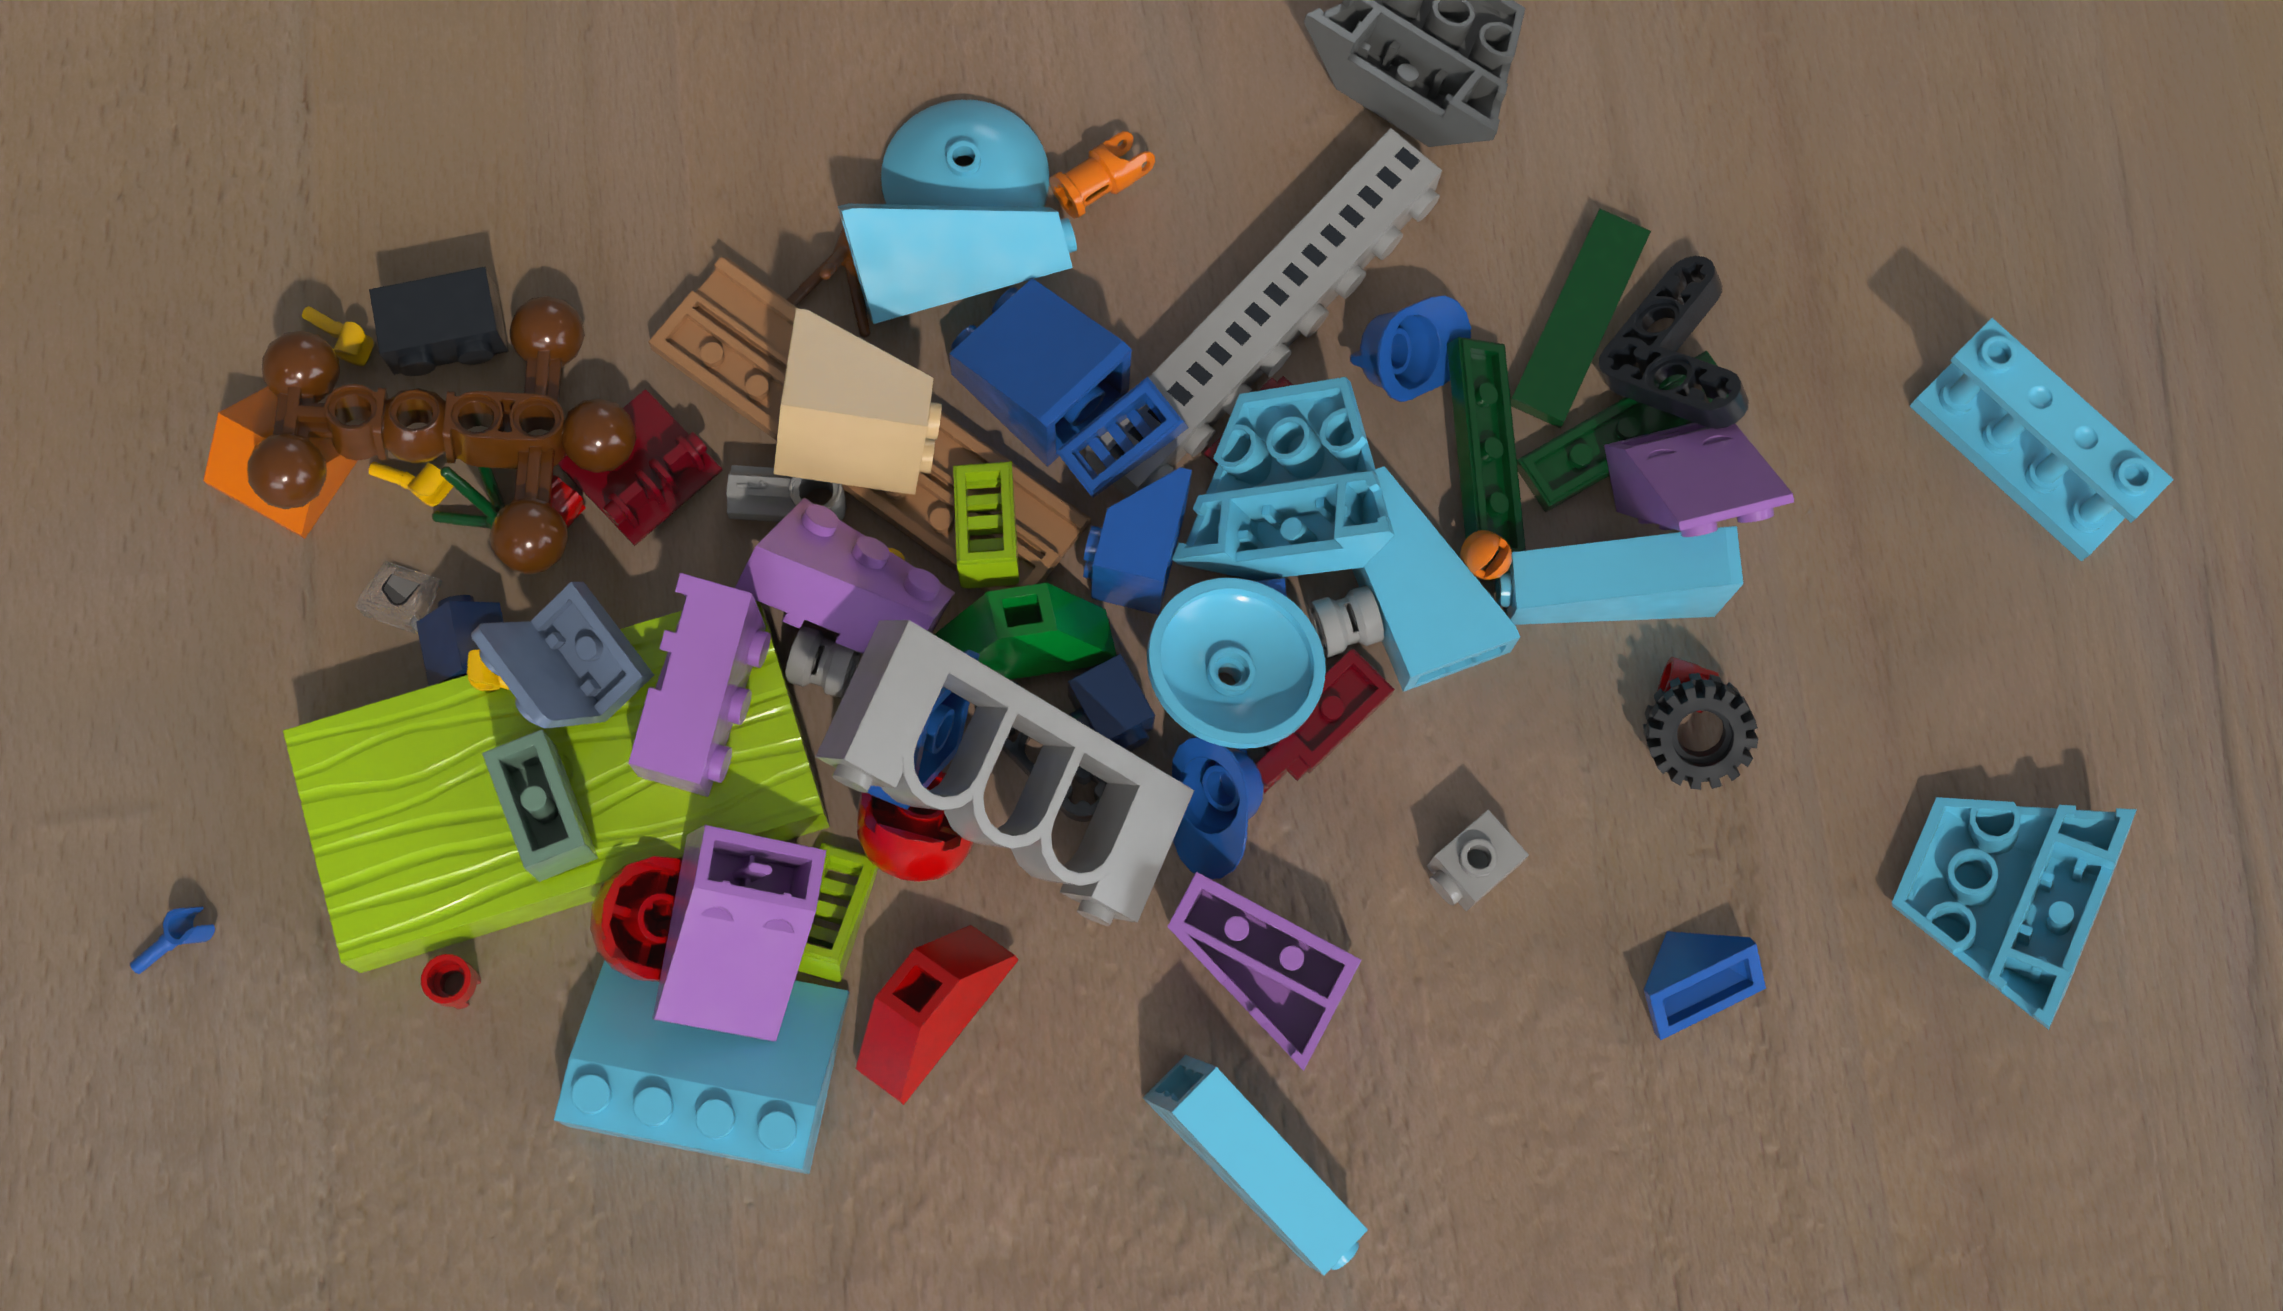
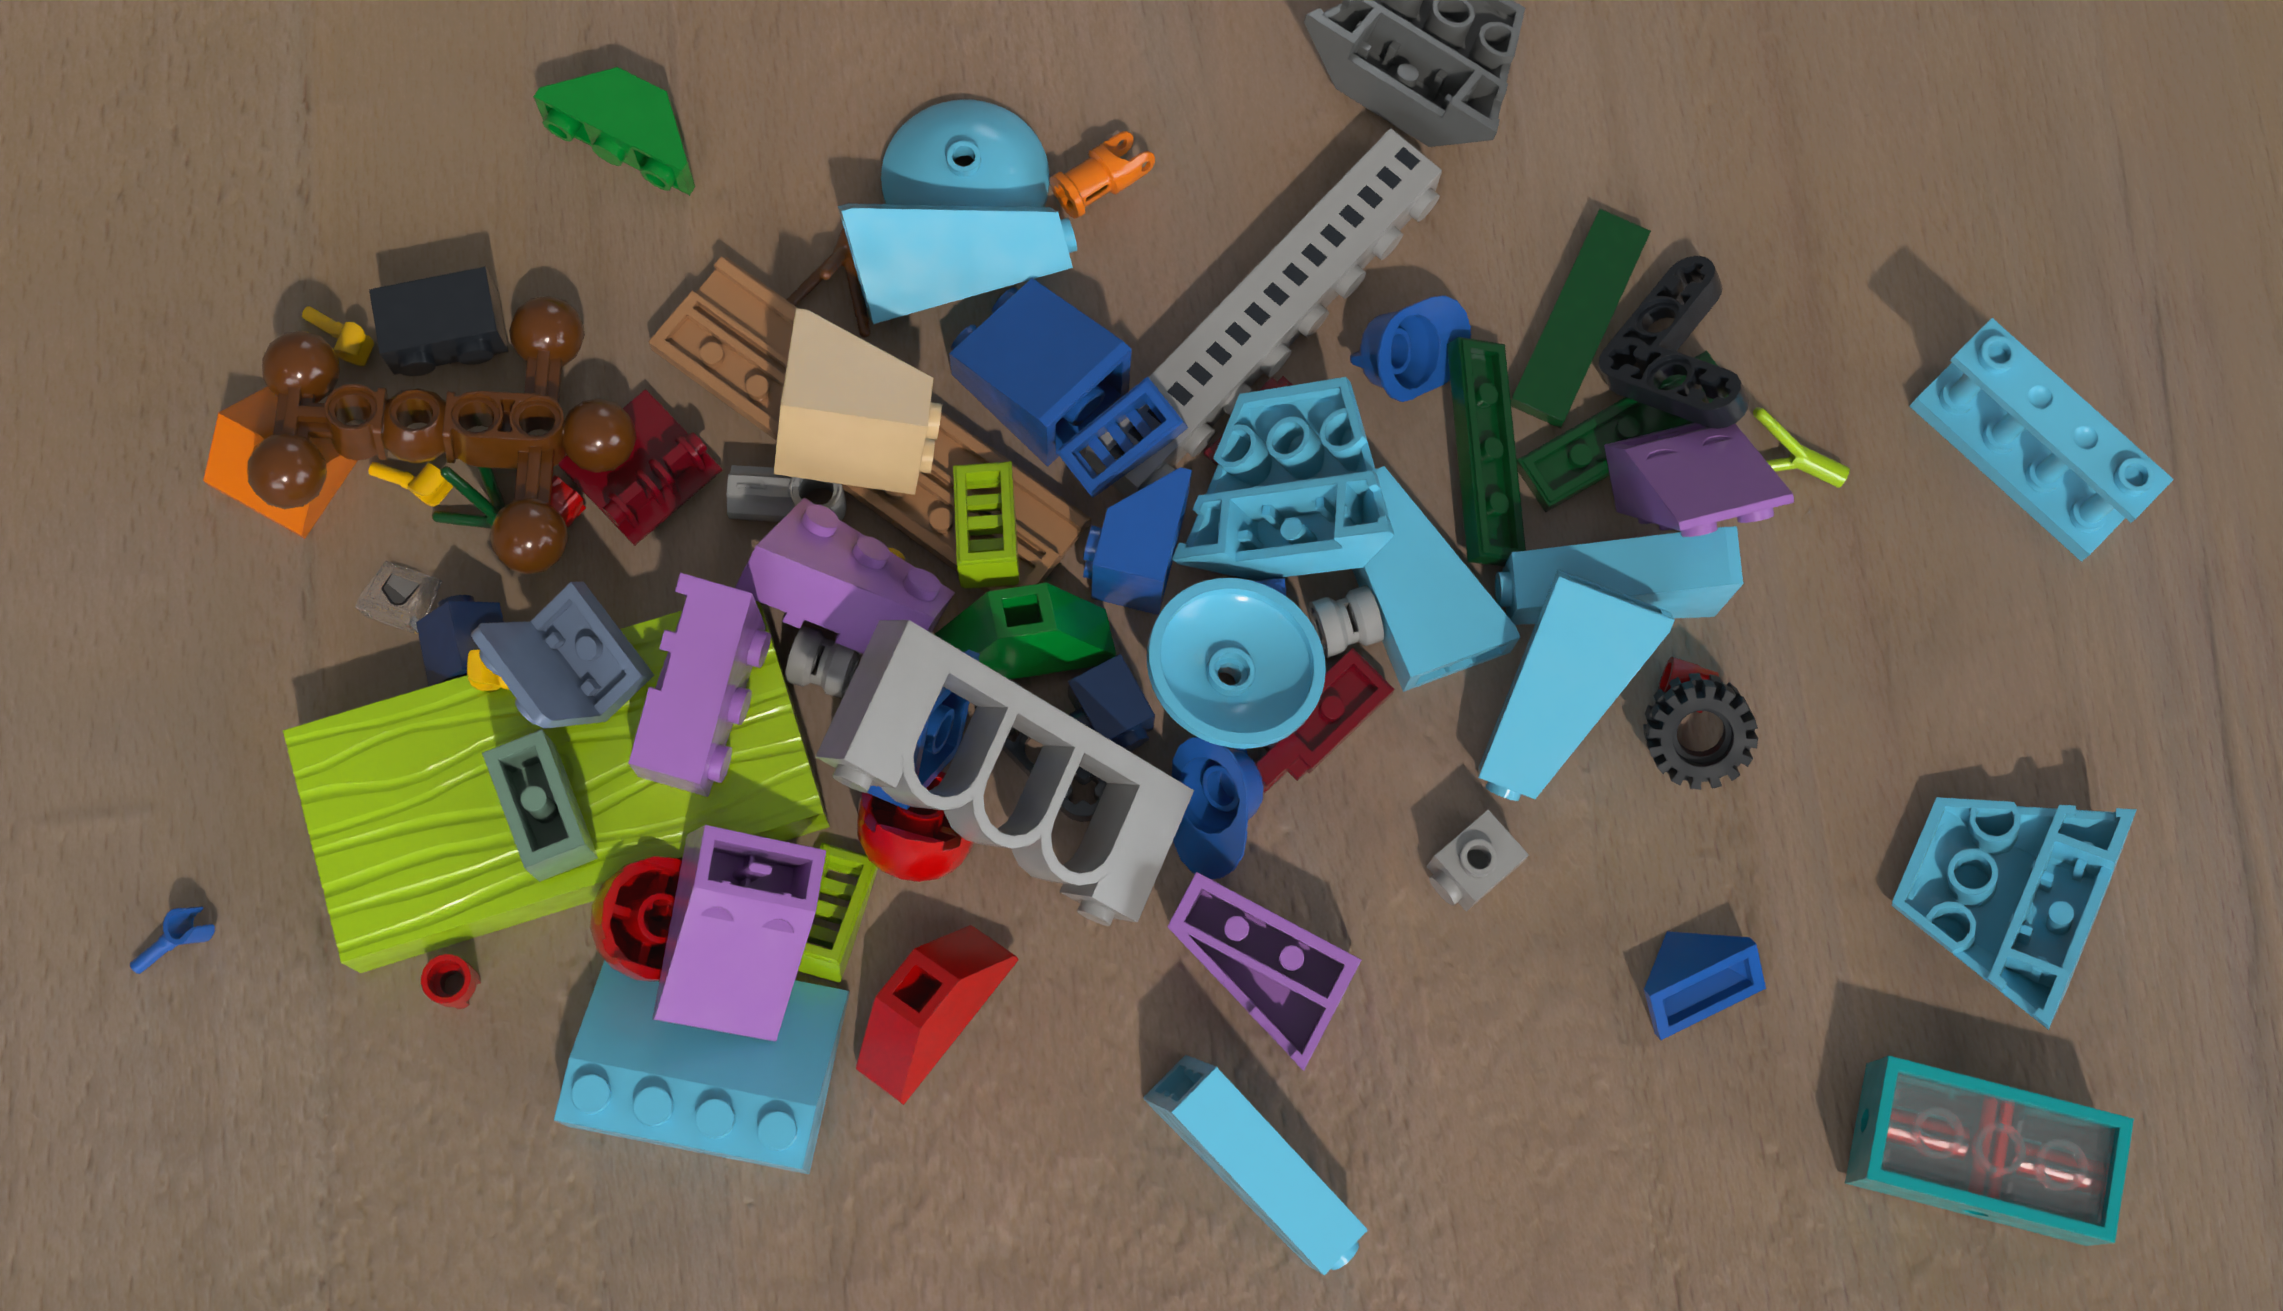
(621, 122): none -> green slope
(1480, 549): orange hinge -> none
(1570, 674): none -> medium azure slope
(1801, 456): none -> lime plant
(1990, 1151): none -> brick

